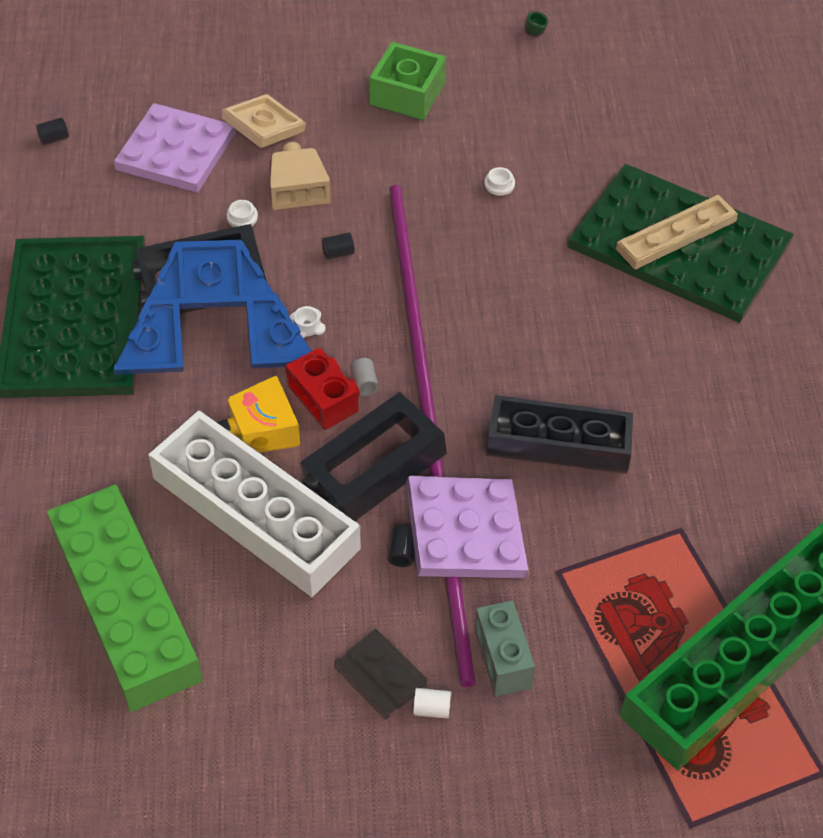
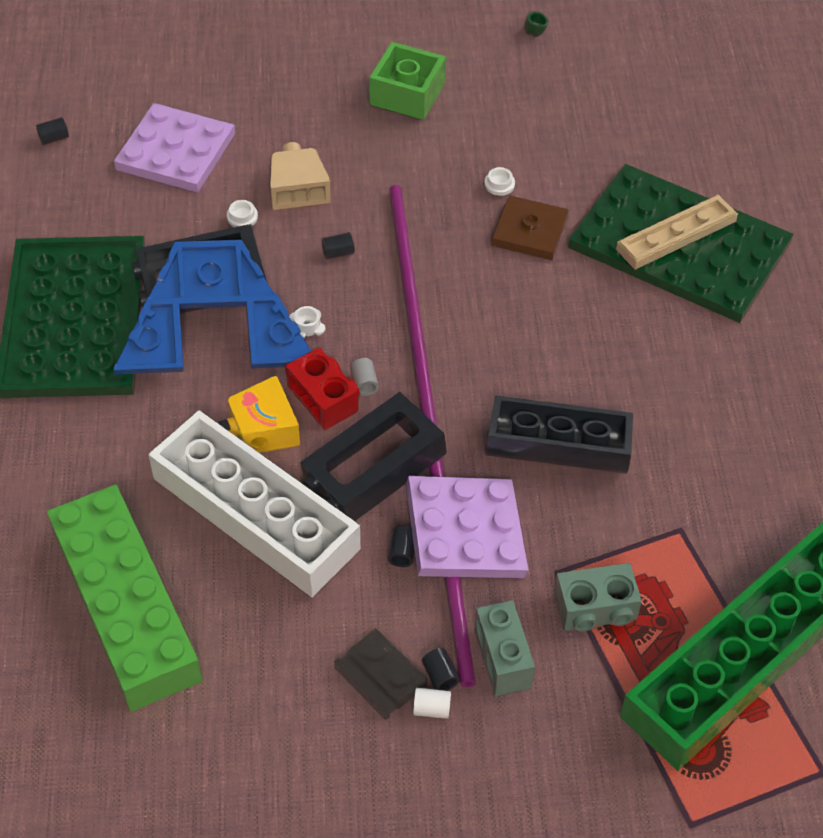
(263, 120): tan tile -> none
(440, 669): none -> black hinge
(530, 227): none -> reddish brown plate
(594, 589): none -> sand green brick

